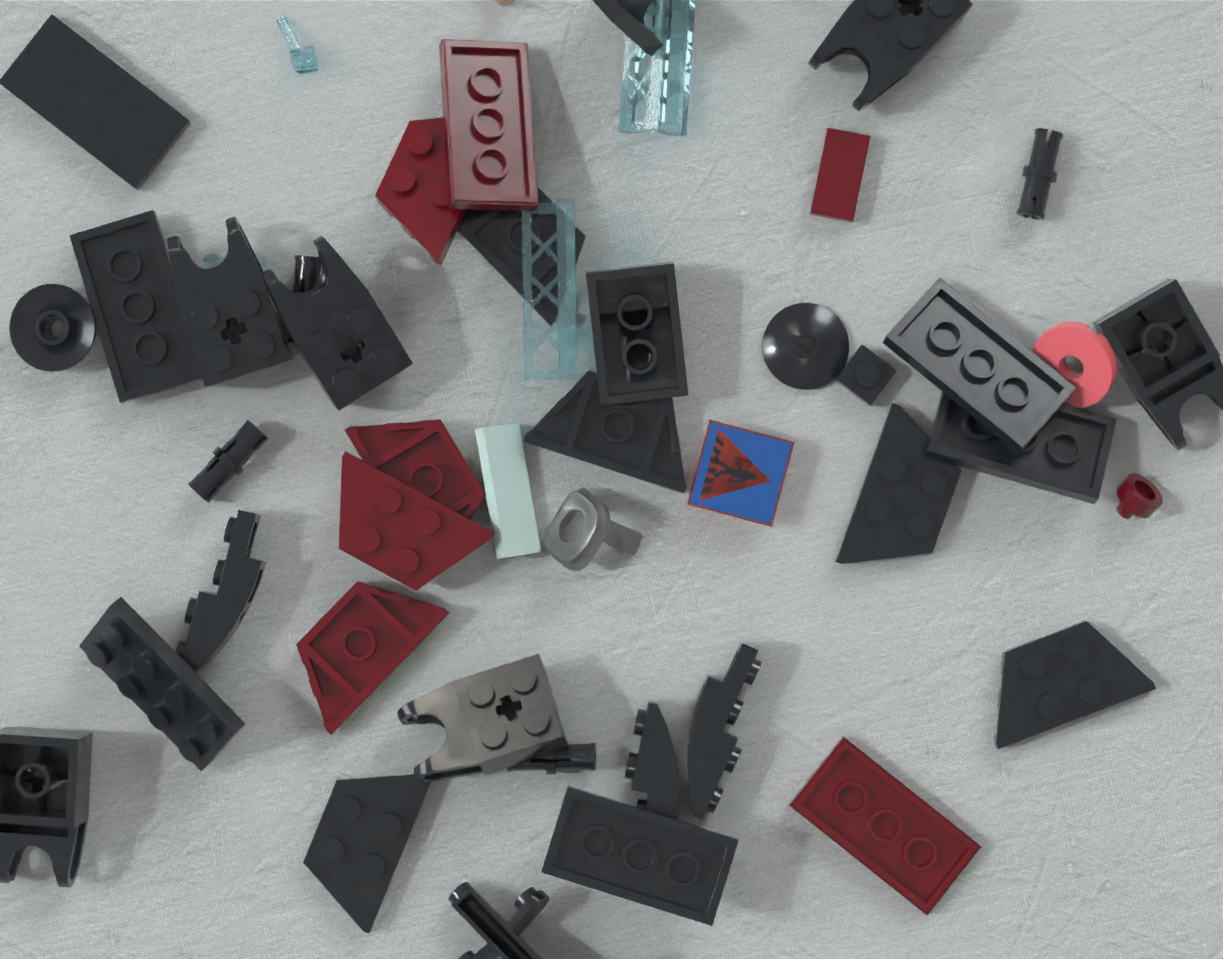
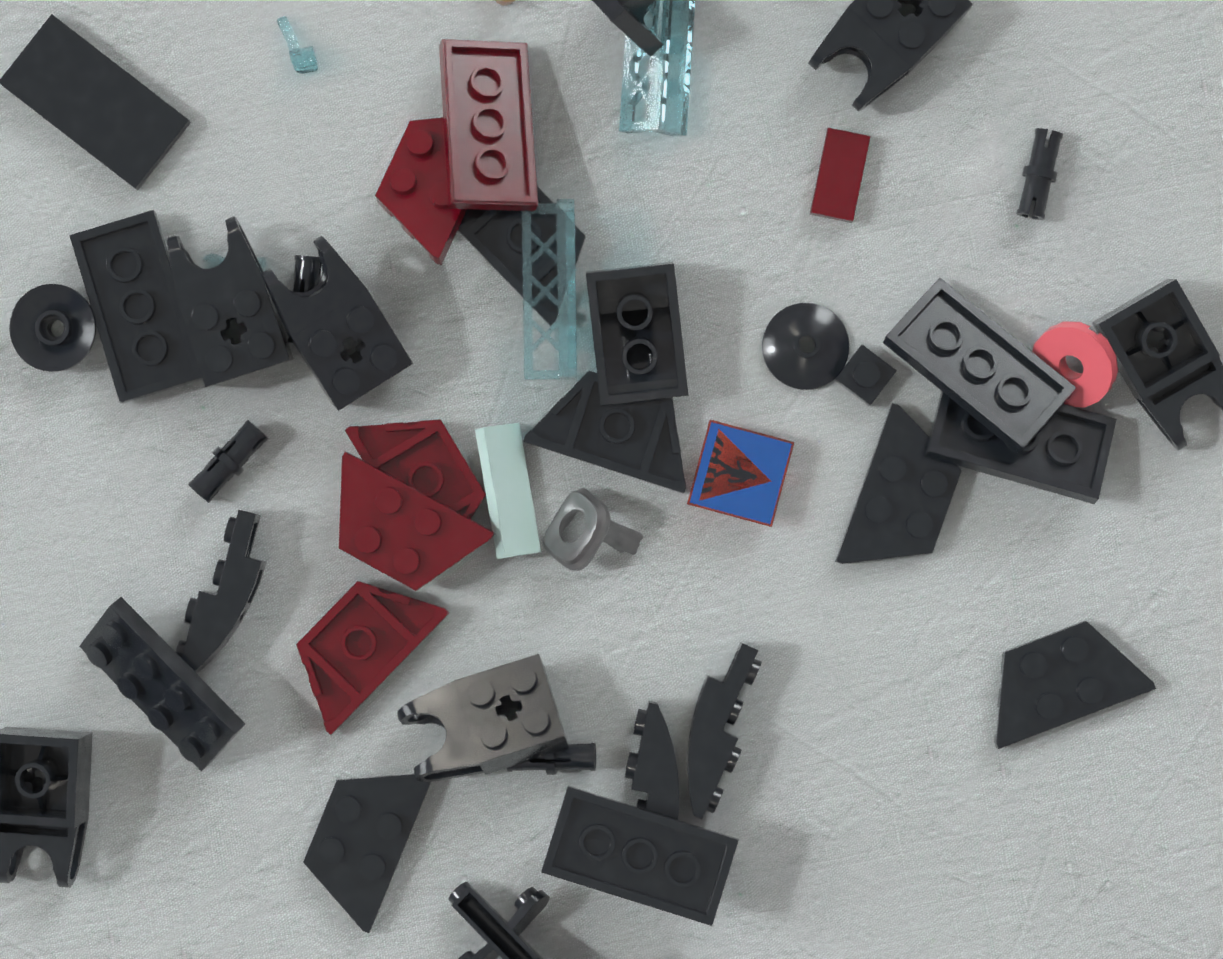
(884, 825): dark red tile -> none
(1137, 497): dark red tile -> none

